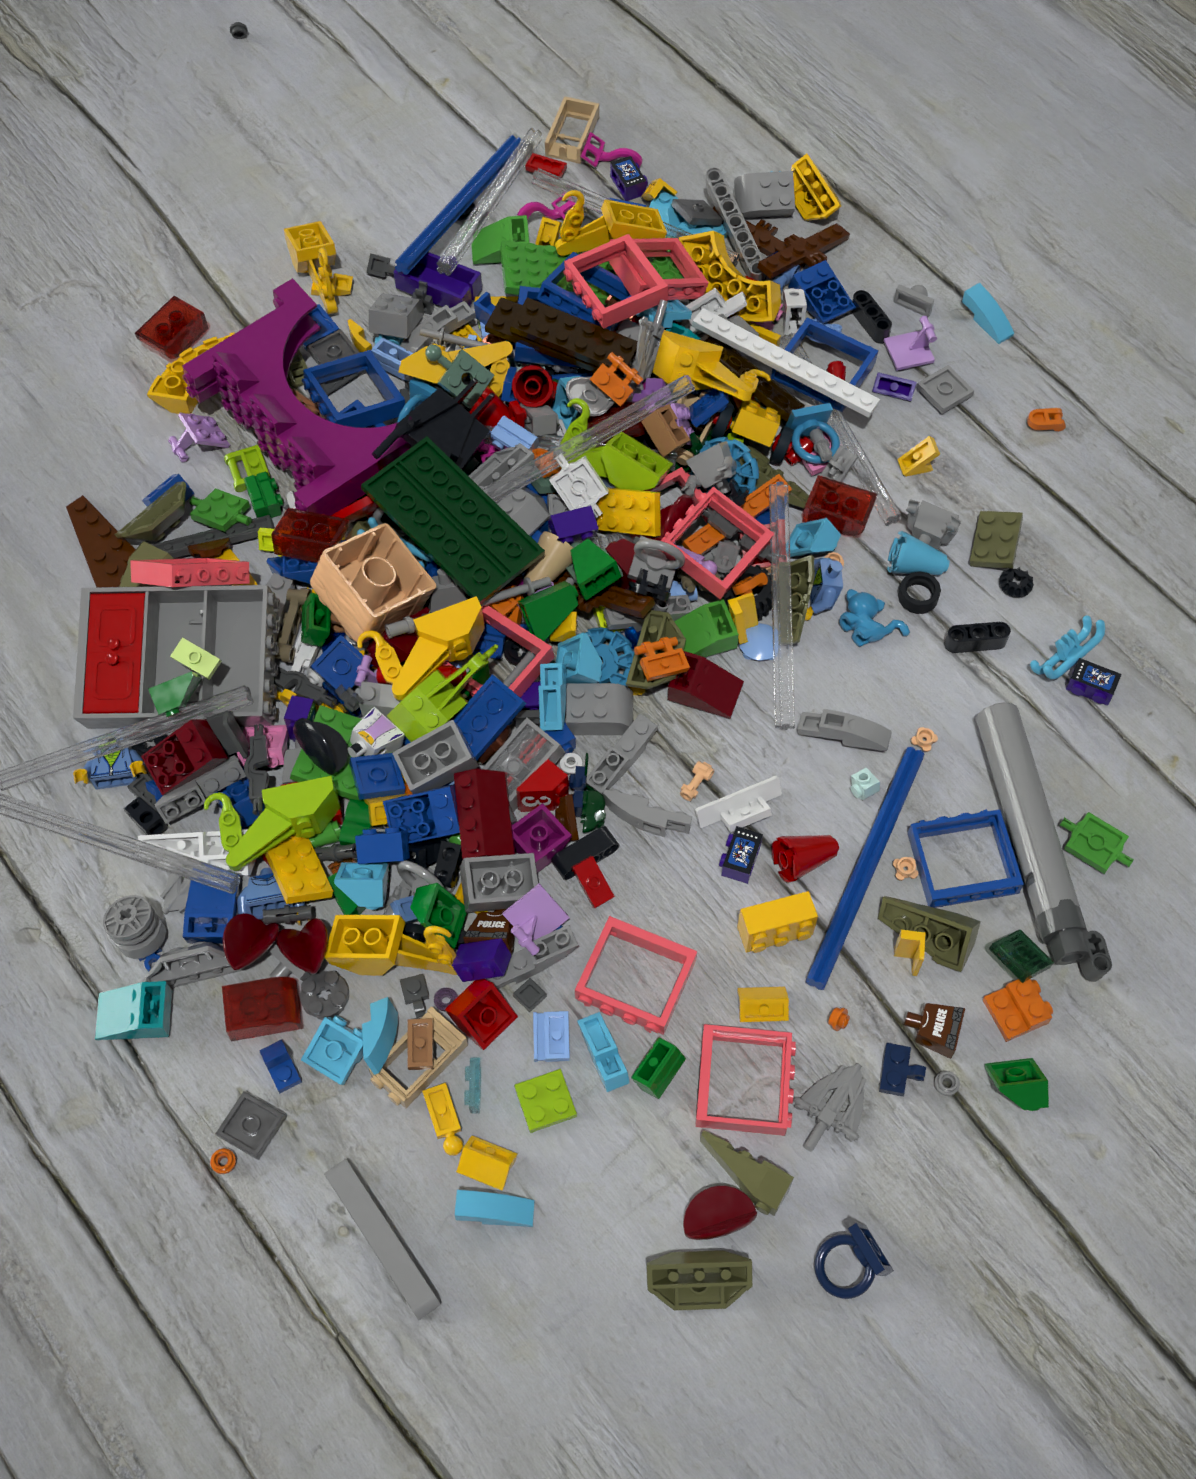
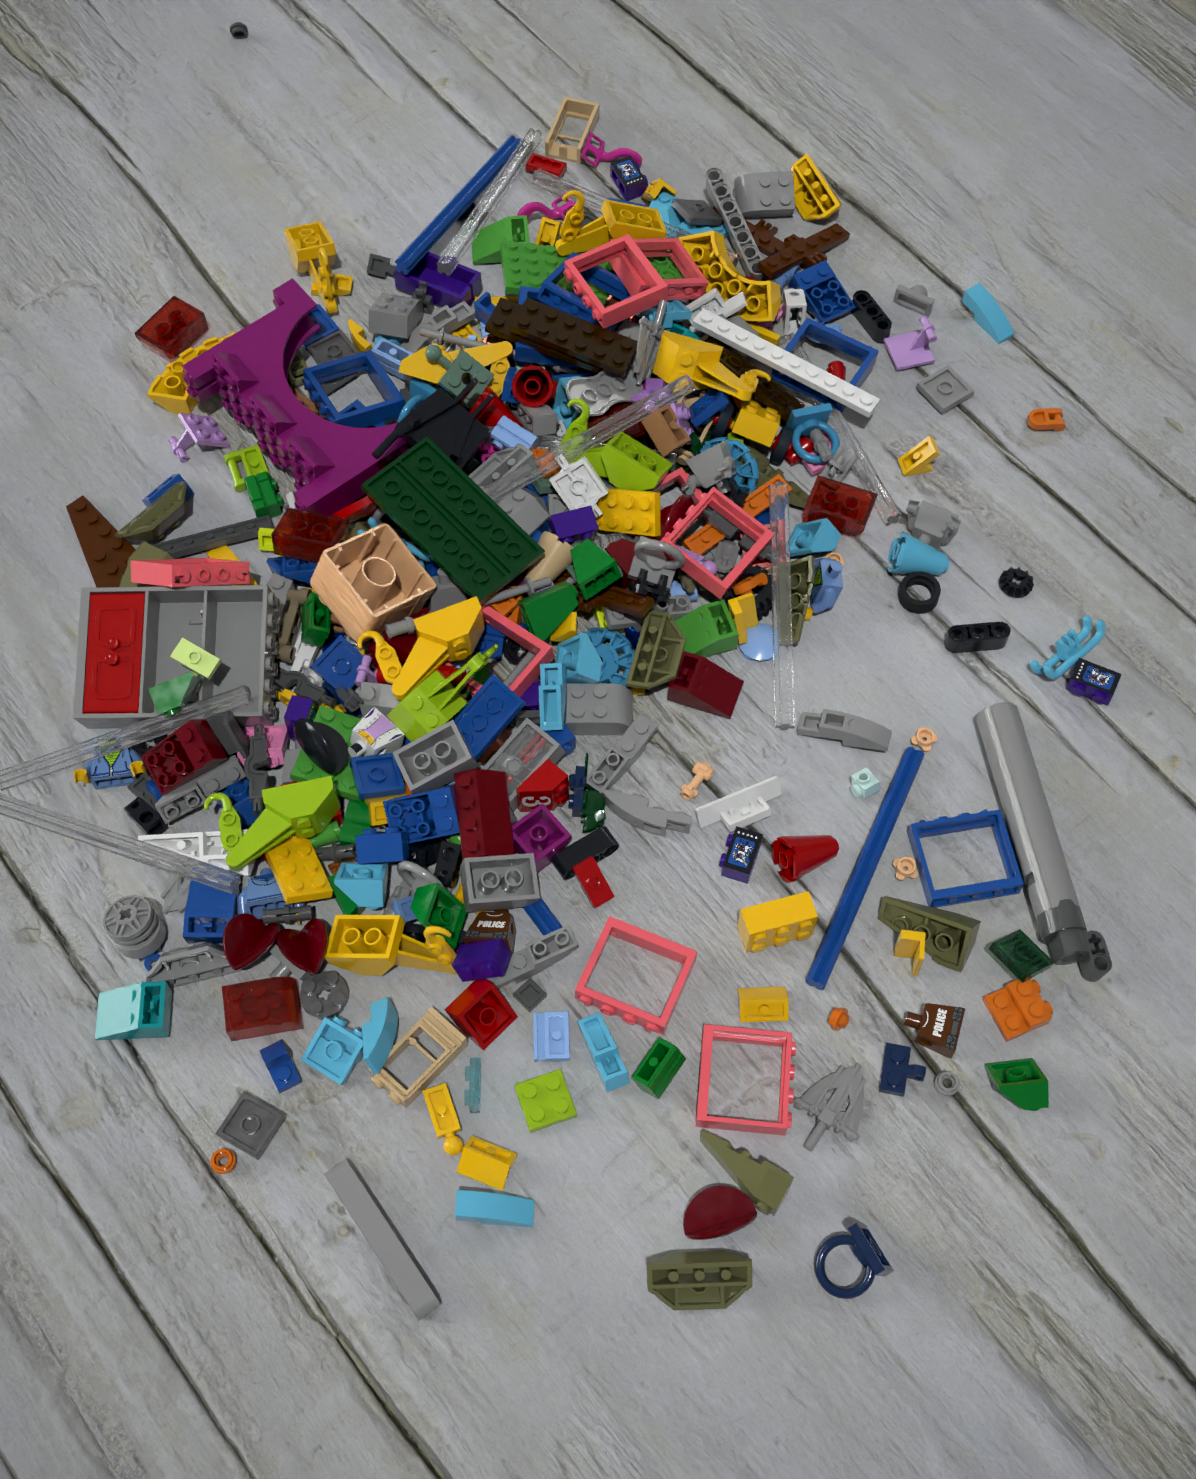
(210, 548): reddish brown tile -> none
(220, 510): bright green plate -> none
(414, 992): dark grey plate -> none
(420, 1044): medium nougat plate -> none
(442, 993): clear purple plate -> none
(517, 413): red plate -> none
(534, 917): lavender plate -> none
(566, 815): reddish brown tile -> none
(570, 769): white plate -> none
(612, 384): orange plate -> none
(662, 664): orange plate -> none
(863, 609): dark azure animal -> none
(894, 386): dark purple slope -> none
(996, 539): olive plate -> none
(1096, 842): bright green plate -> none

